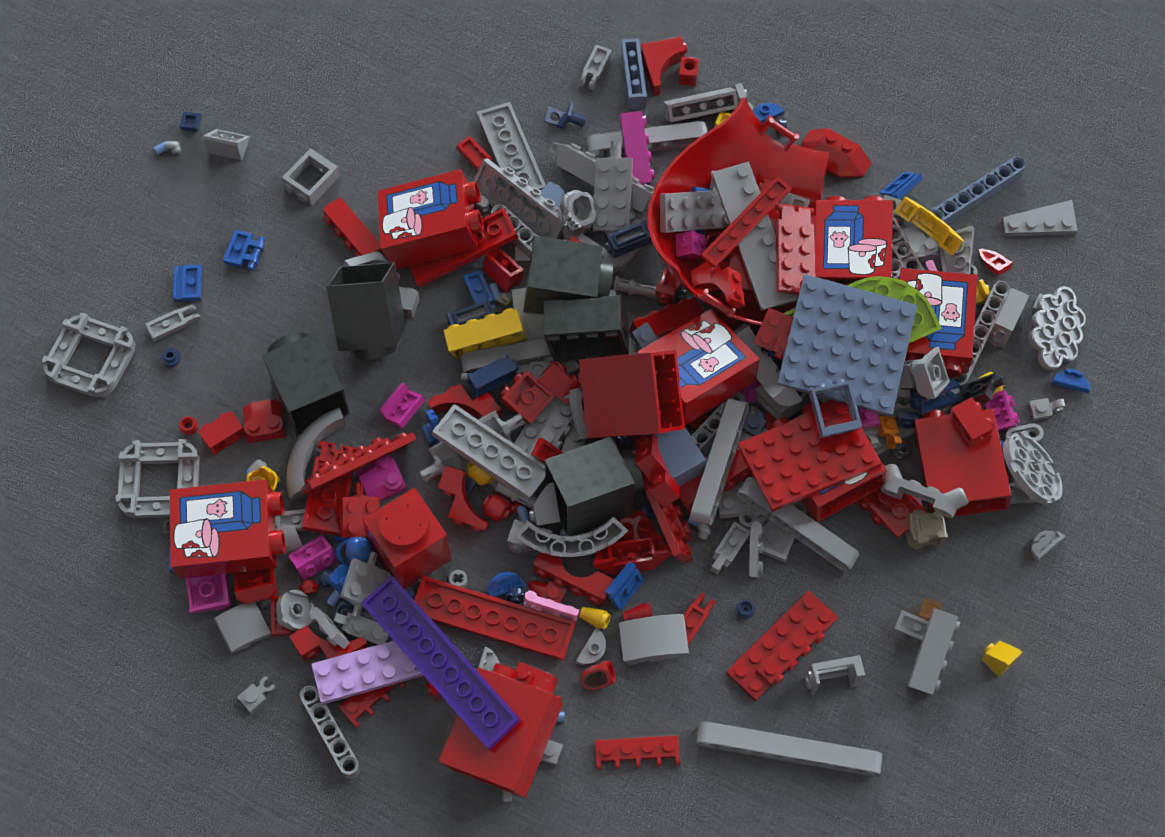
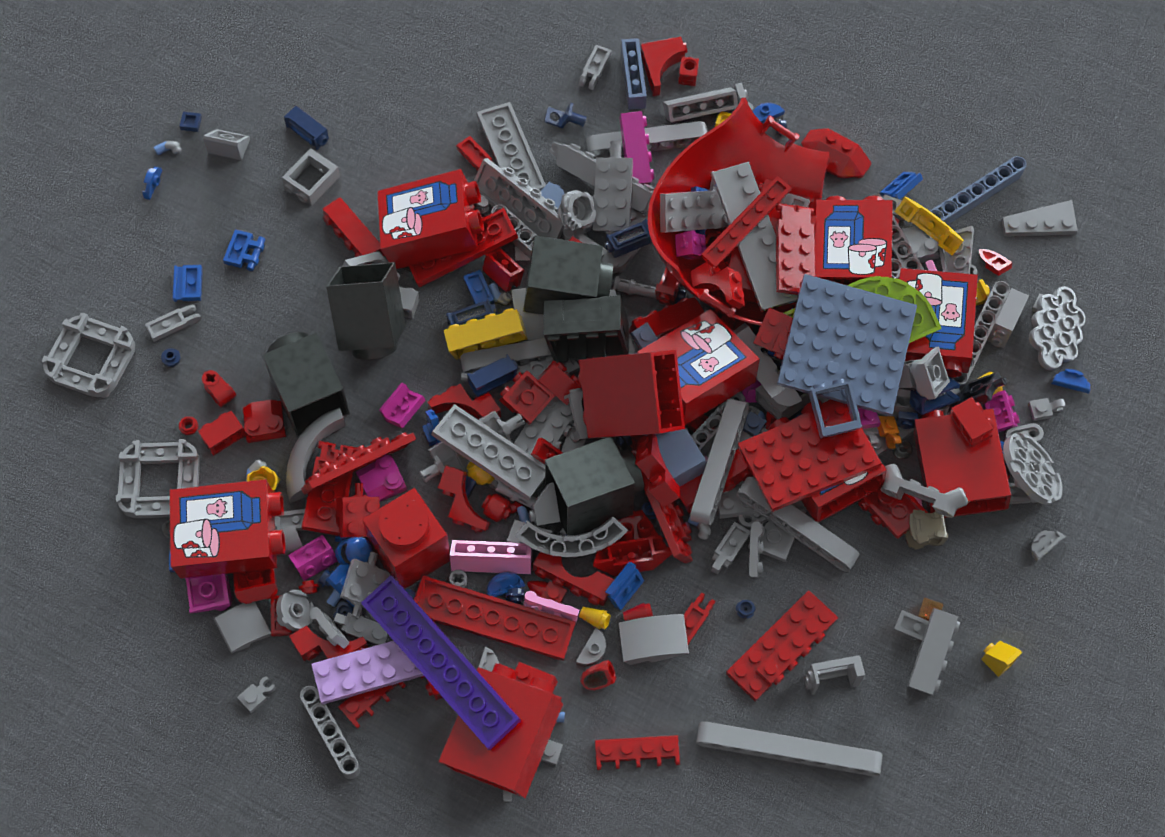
(152, 179): none -> blue plate
(218, 388): none -> red piece
(306, 127): none -> dark blue window
(490, 557): none -> bright pink brick

